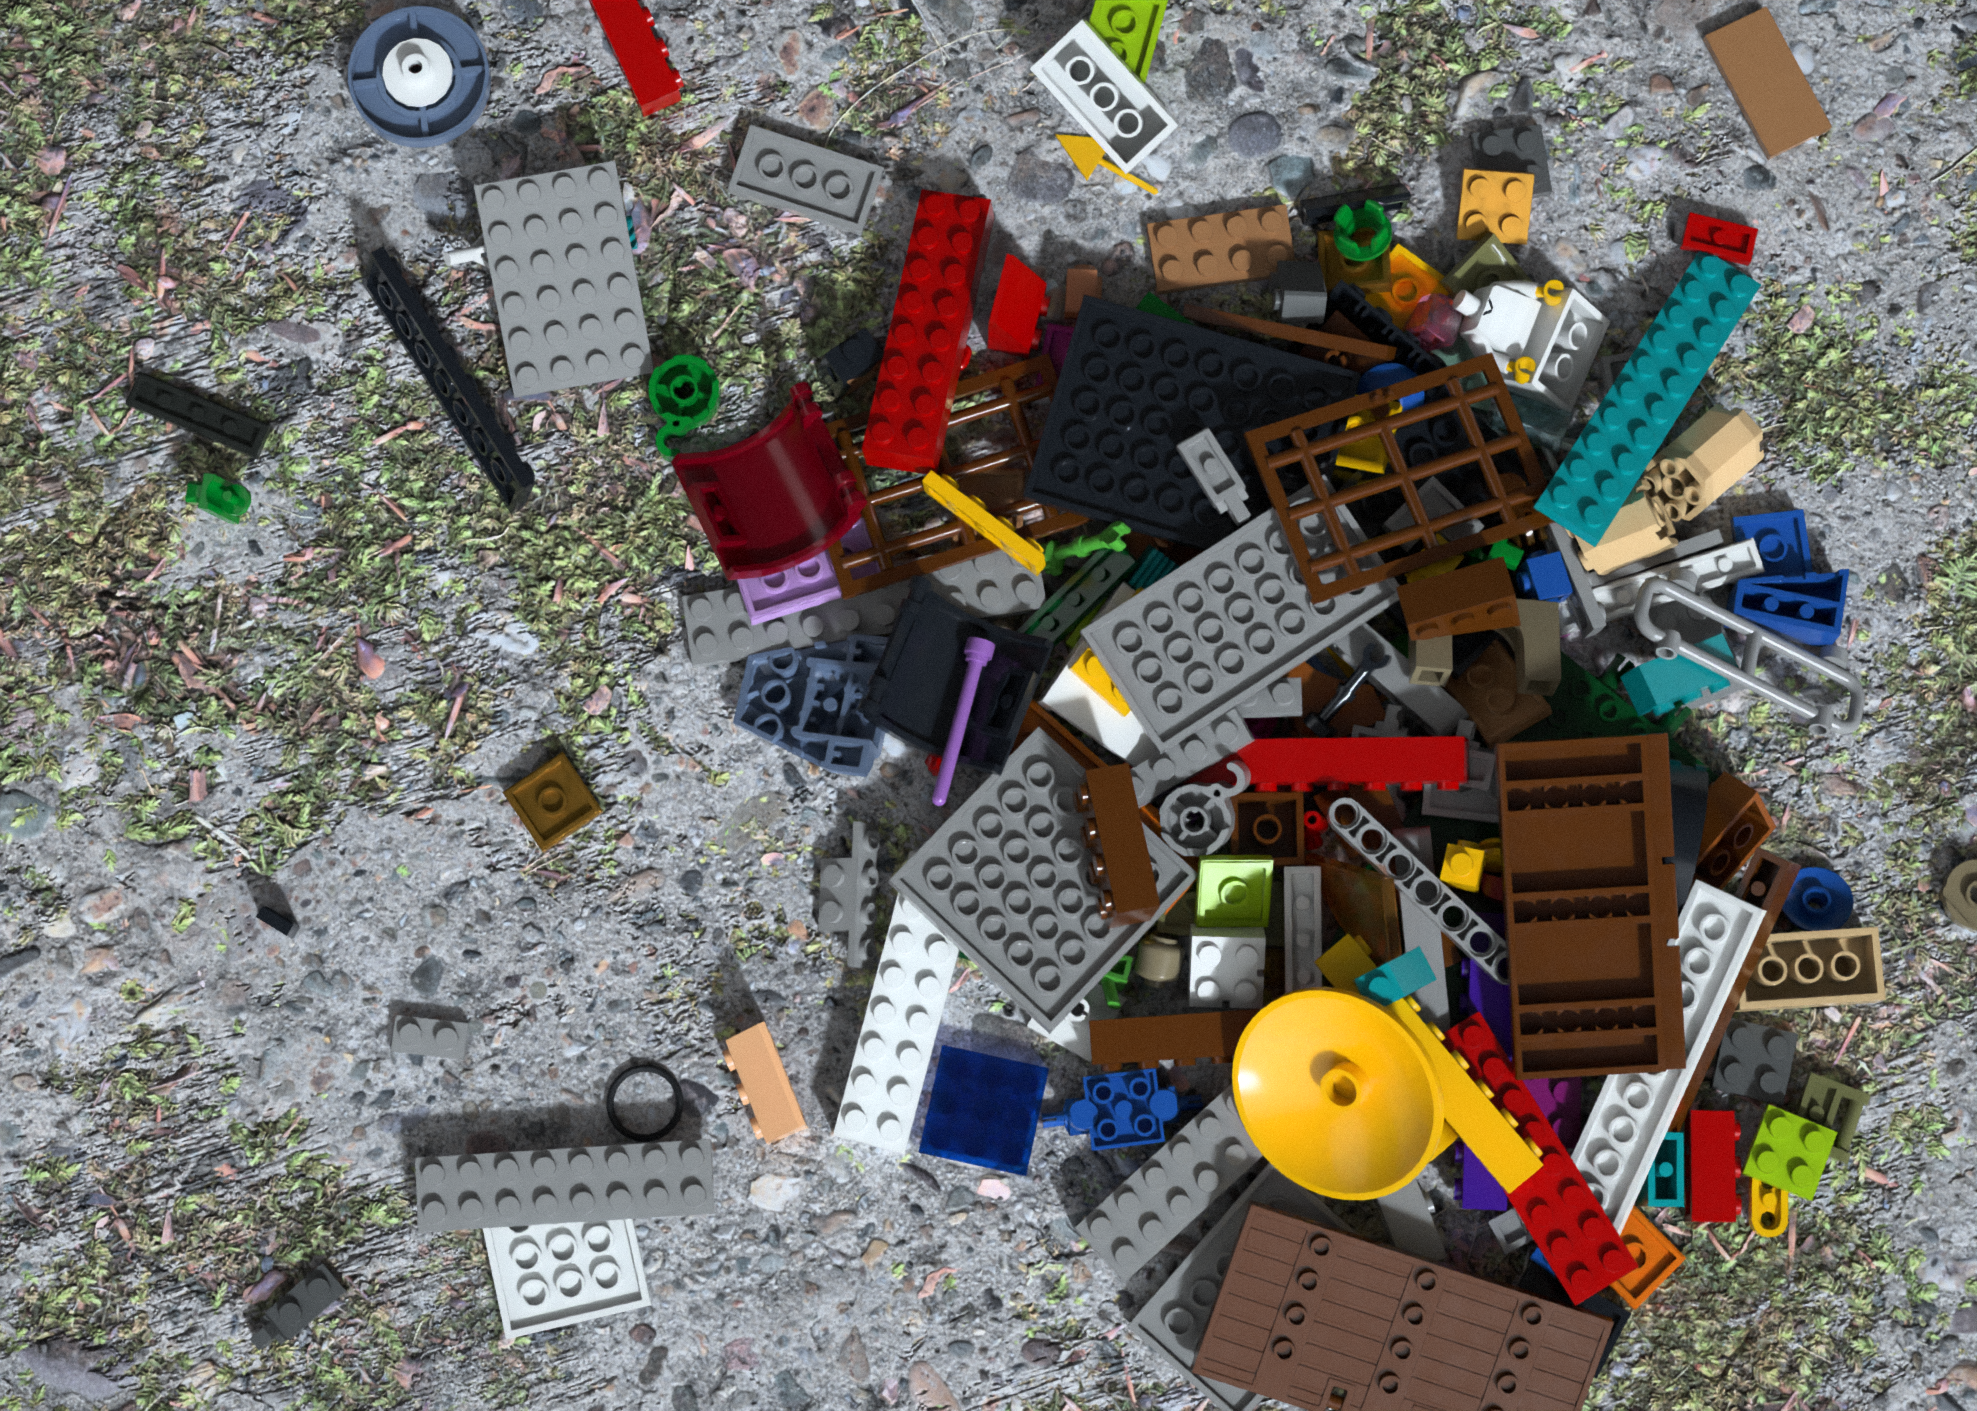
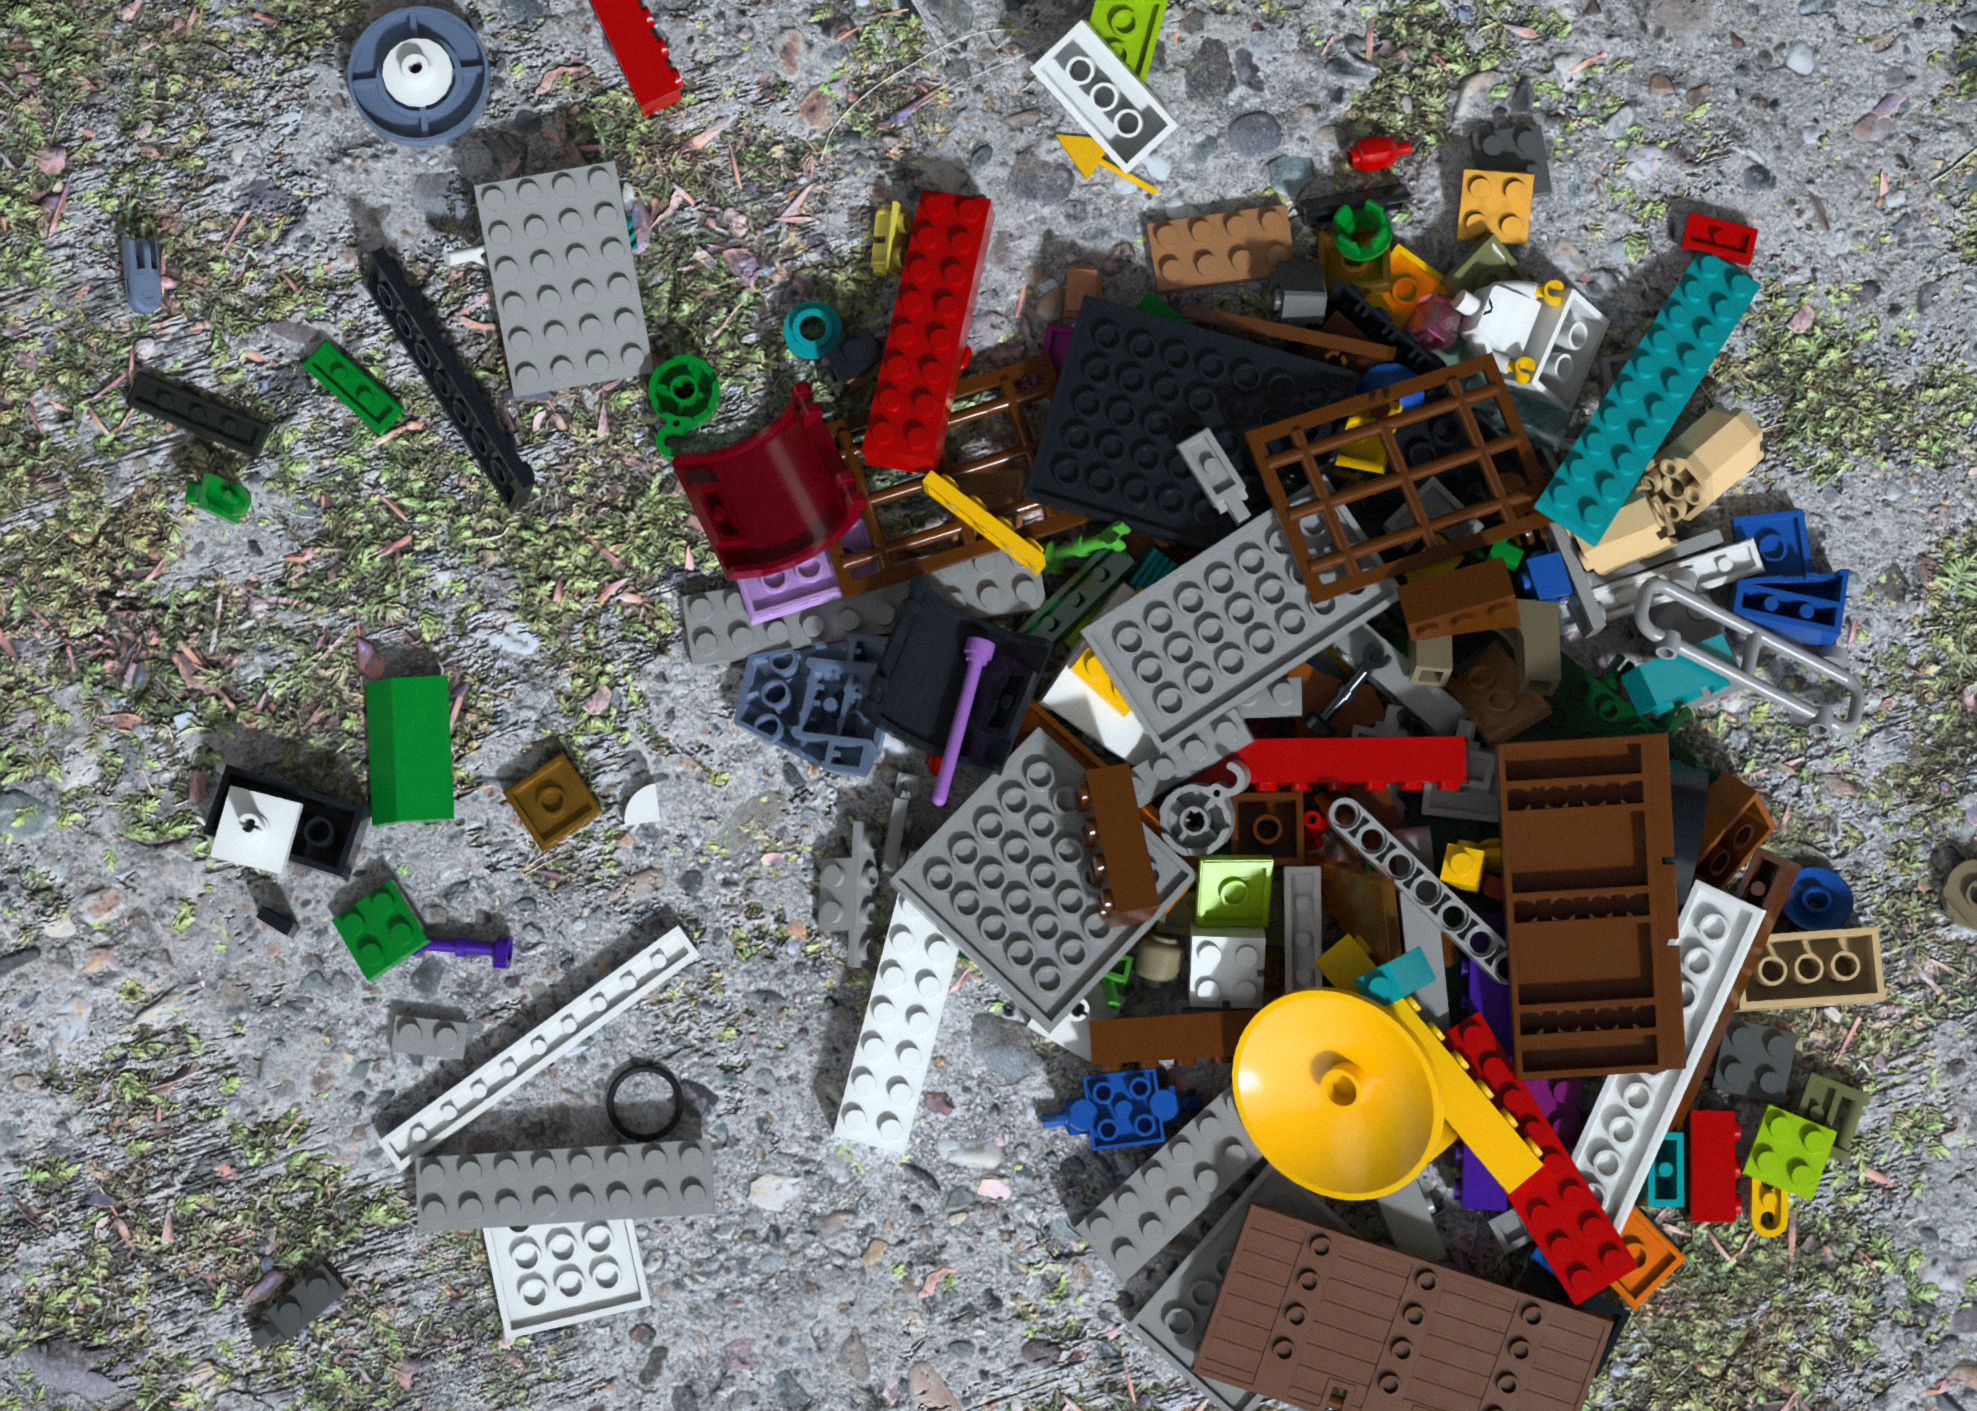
(142, 274): none -> sand blue arm
(256, 830): none -> white tile
(327, 828): none -> black brick
(353, 388): none -> green tile
(381, 930): none -> green plate
(410, 750): none -> green slope
(500, 949): none -> dark purple piece
(539, 1048): none -> white plate
(643, 806): none -> white tile
(764, 1084): light nougat slope -> none
(806, 180): light grey plate -> none
(812, 349): none -> teal piece
(893, 224): none -> light yellow hinge
(898, 821): none -> light grey hinge
(983, 1110): clear blue plate -> none
(1017, 310): red slope -> none
(1376, 152): none -> red plant
(1767, 83): medium nougat tile -> none

